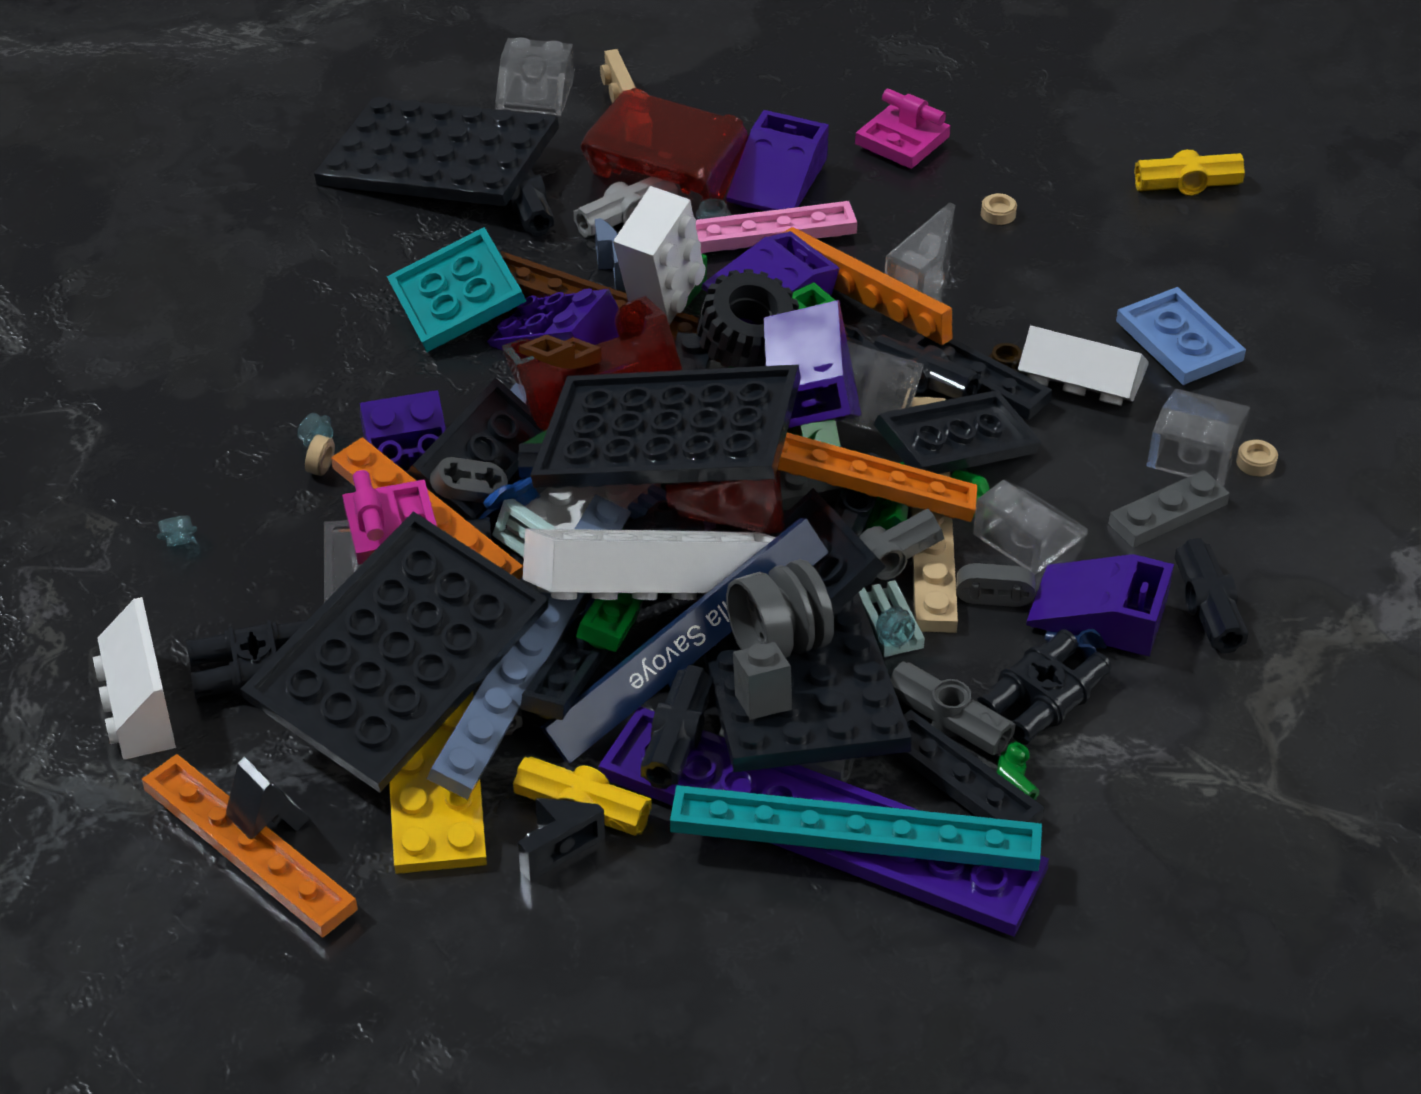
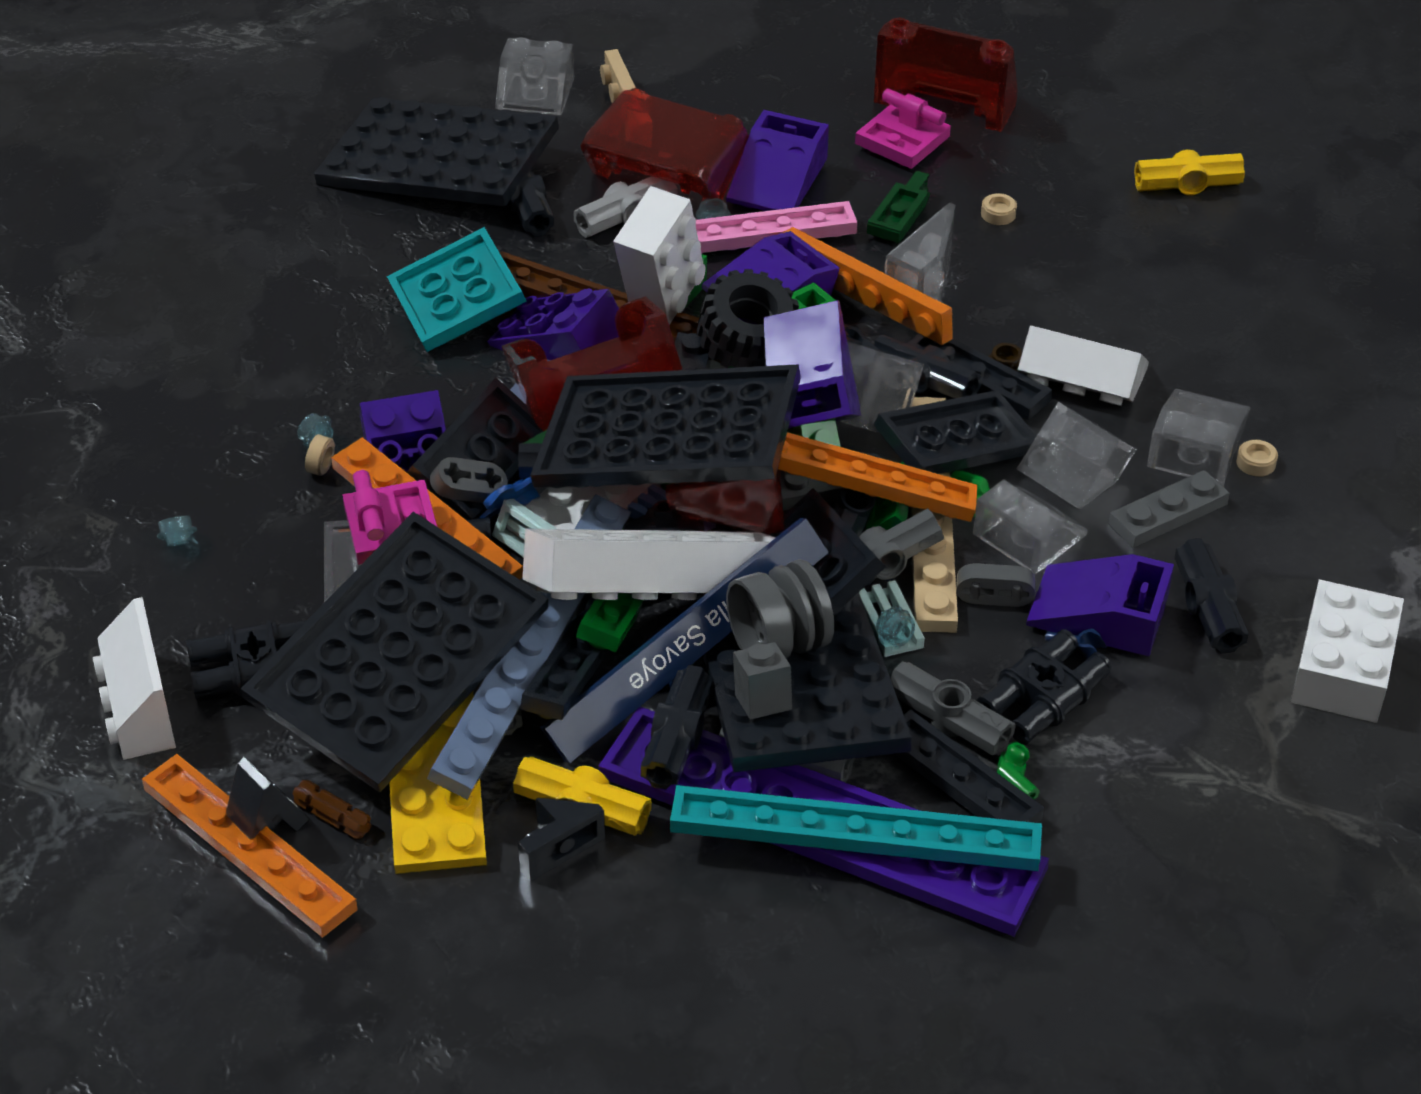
(332, 809): none -> reddish brown axle
(563, 354): reddish brown slope -> none
(606, 251): sand blue slope -> none
(900, 209): none -> dark green hinge
(947, 66): none -> clear red windscreen
(1075, 457): none -> clear slope
(1180, 335): medium blue plate -> none
(1348, 651): none -> white brick

